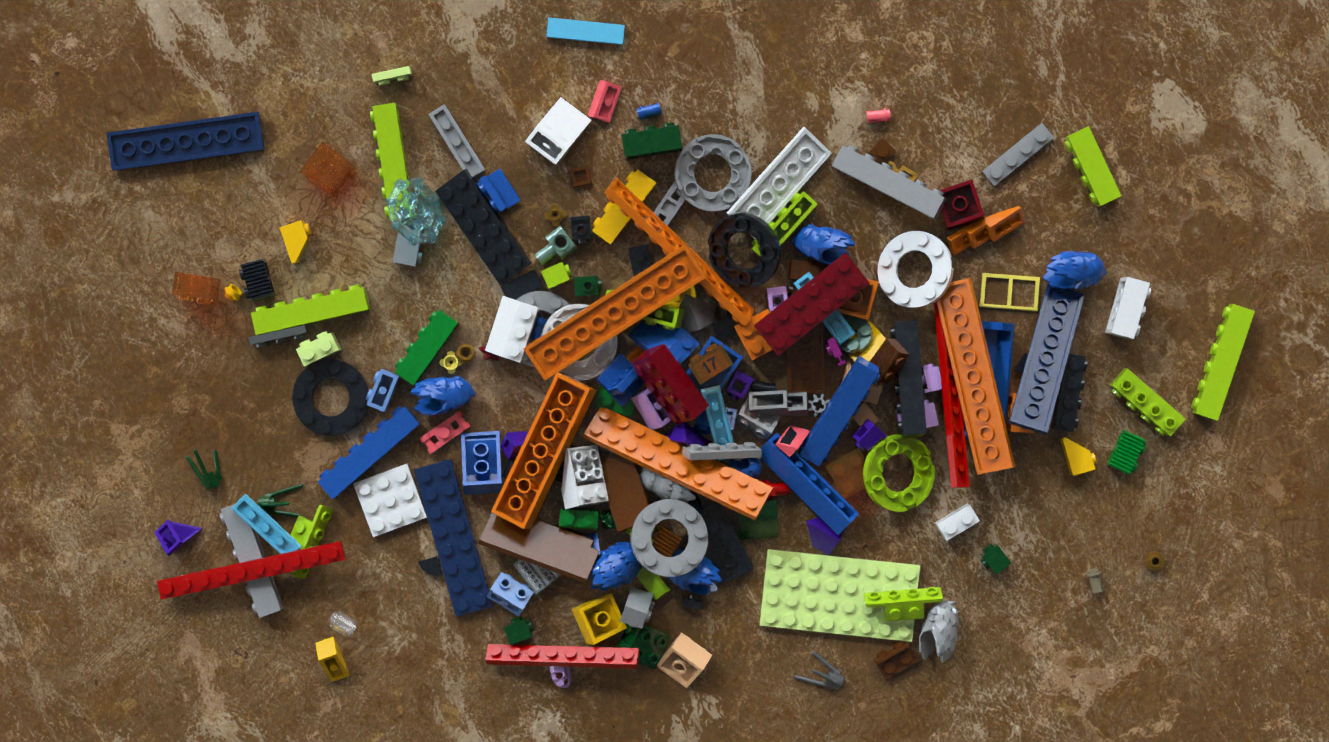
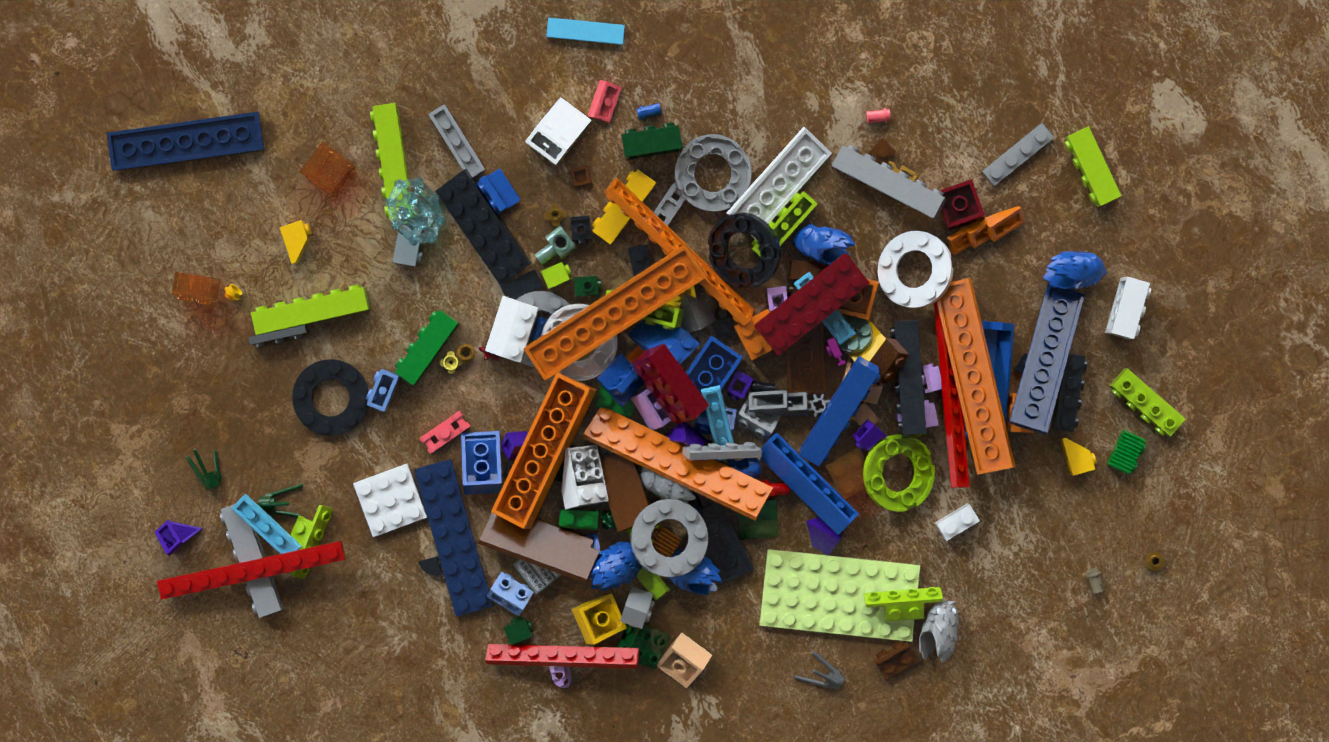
(257, 280): black brick -> none
(318, 349): yellowish green brick -> none
(331, 659): yellow slope -> none
(342, 623): clear brick -> none
(369, 452): blue brick -> none
(400, 74): yellowish green plate -> none
(442, 395): blue head -> none
(692, 601): black plate -> none
(710, 363): clear orange brick -> none
(792, 439): coral slope -> none
(994, 558): dark green brick -> none
(1009, 295): light yellow window -> none
(1223, 361): lime brick -> none

